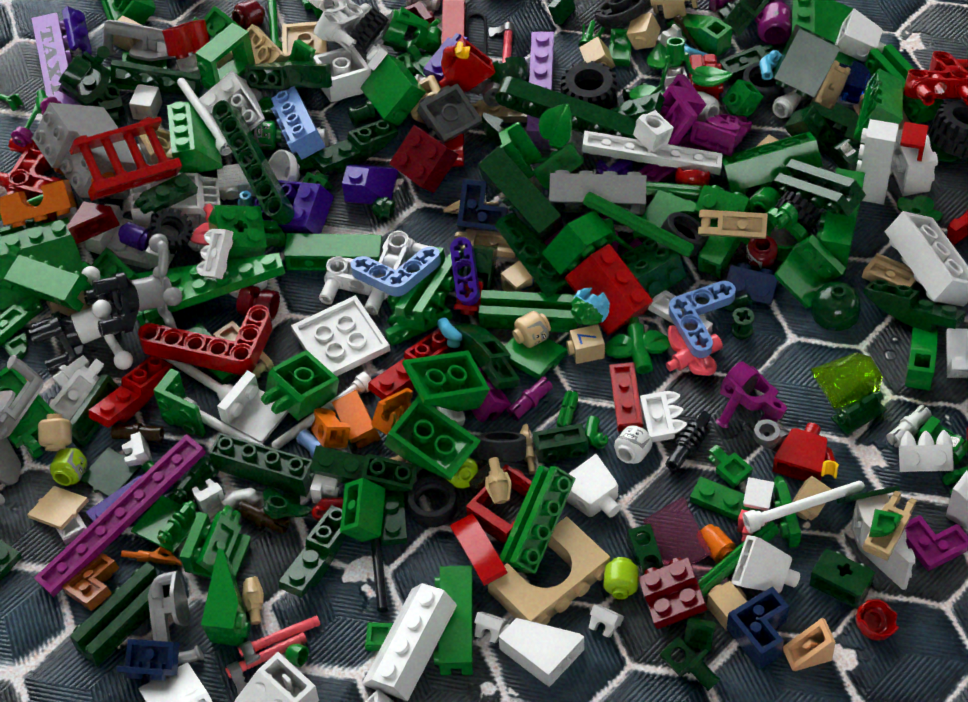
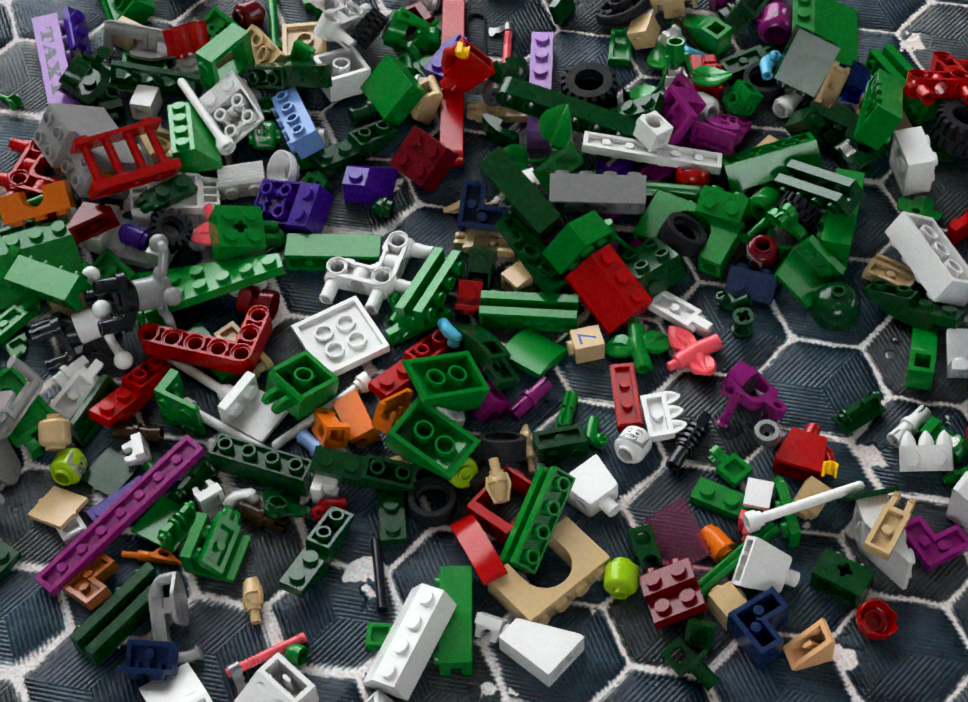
(23, 135): magenta plant -> none
(215, 253): white plate -> none
(224, 611): green slope -> none
(245, 199): medium azure arm -> none
(249, 648): coral piece -> none
(253, 162): dark green beam -> none
(362, 510): green brick -> none
(375, 55): white hinge -> none
(396, 281): medium blue beam -> none
(448, 113): dark grey plate -> none
(457, 264): dark purple beam -> none
(520, 148): green bracket -> none
(531, 329): tan head -> none
(589, 34): green piece -> none
(589, 308): piece -> none
(597, 51): tan brick -> none
(609, 618): white tile -> none
(638, 224): green axle -> none
(693, 309): medium blue beam -> none
(733, 224): tan plate -> none
(848, 378): clear neon green slope -> none
(859, 36): white torso -> none
(877, 158): white brick -> none
(884, 523): green tile -> none
(914, 137): red panel -> none

